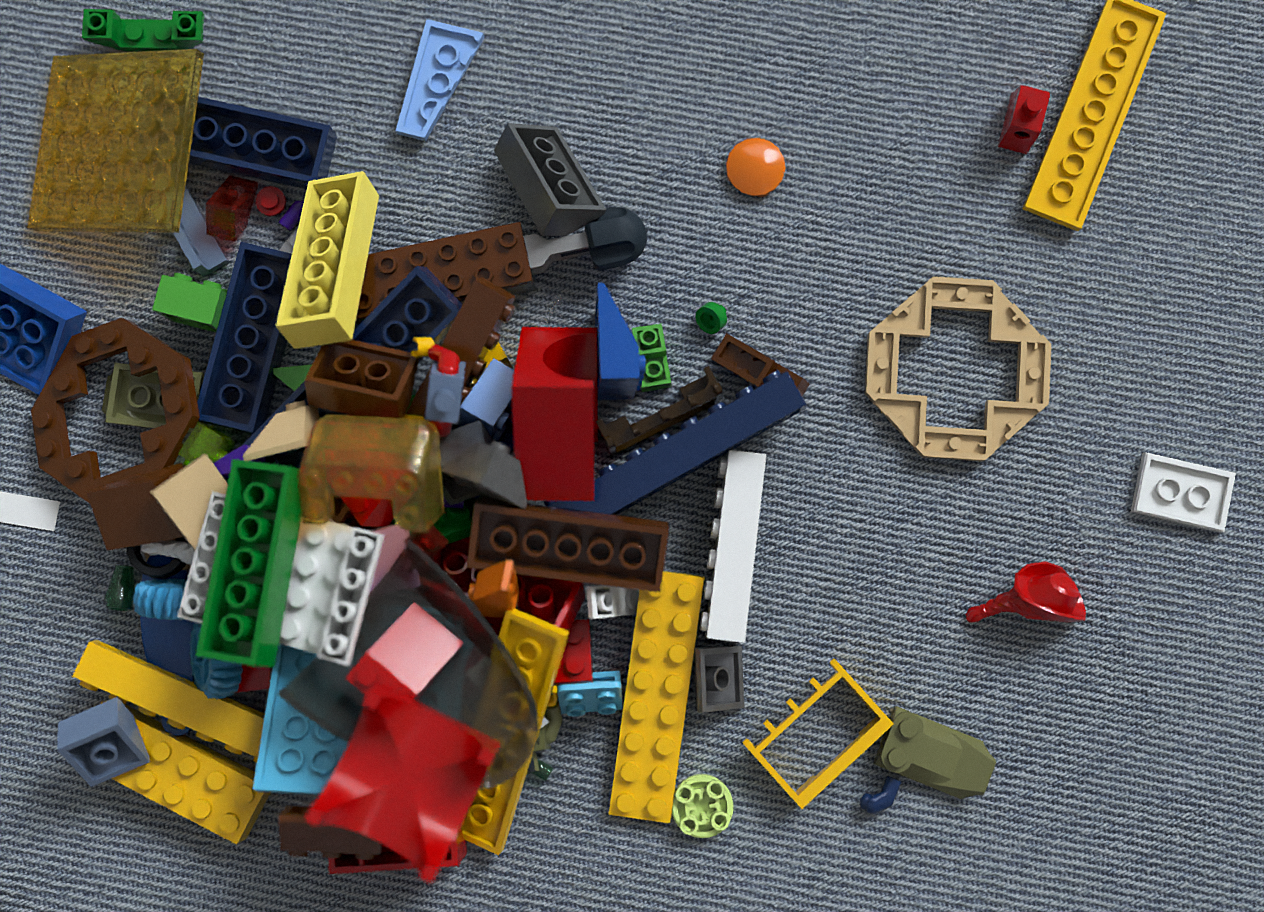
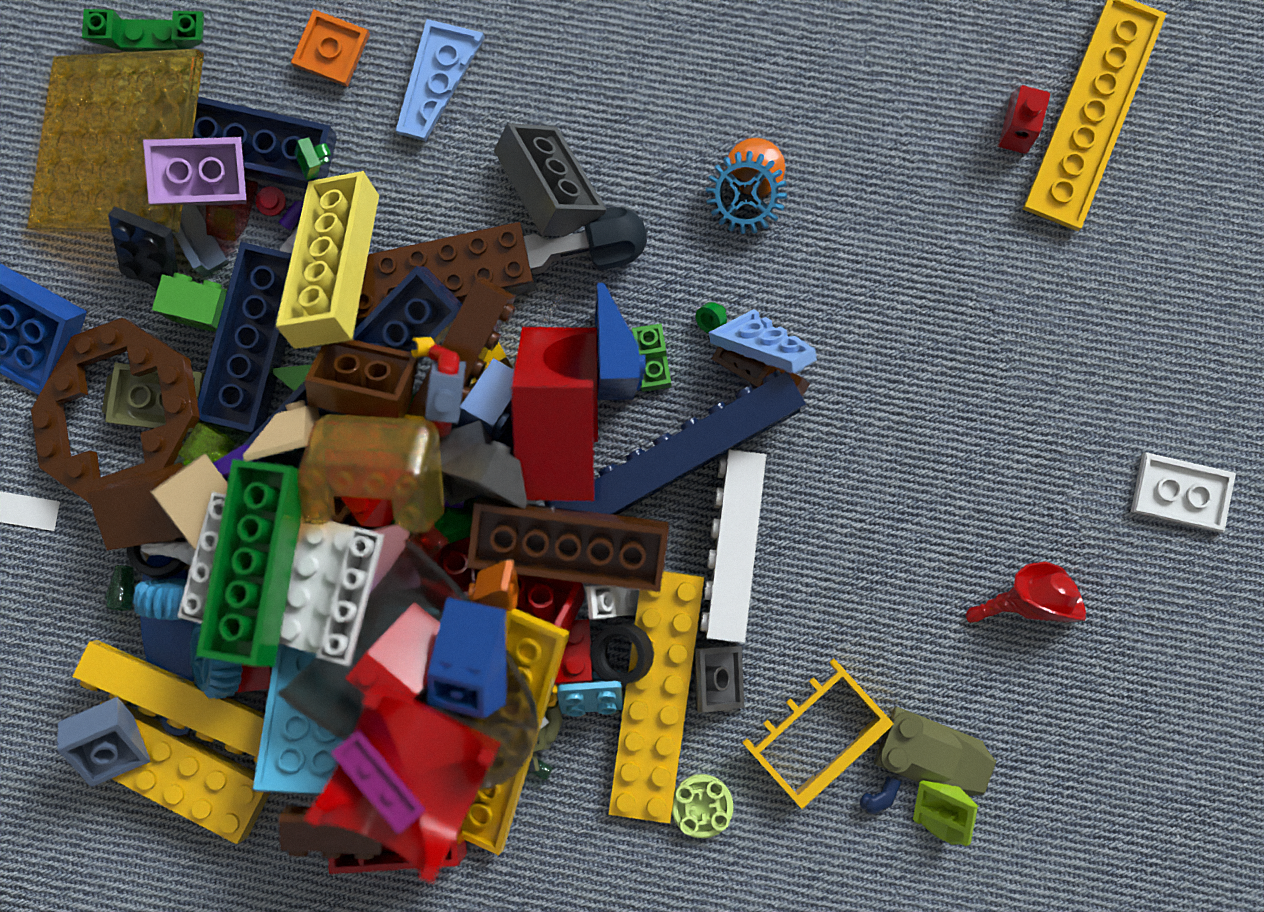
(142, 247): none -> black plate
(195, 171): none -> lavender slope
(311, 157): none -> green tile
(330, 48): none -> orange plate
(378, 781): none -> magenta plate
(469, 660): none -> blue slope
(600, 658): none -> black tyre
(696, 398): dark brown hinge -> none
(726, 175): none -> dark azure gear
(761, 341): none -> light blue wing
(945, 812): none -> lime slope
(1006, 325): tan plate -> none

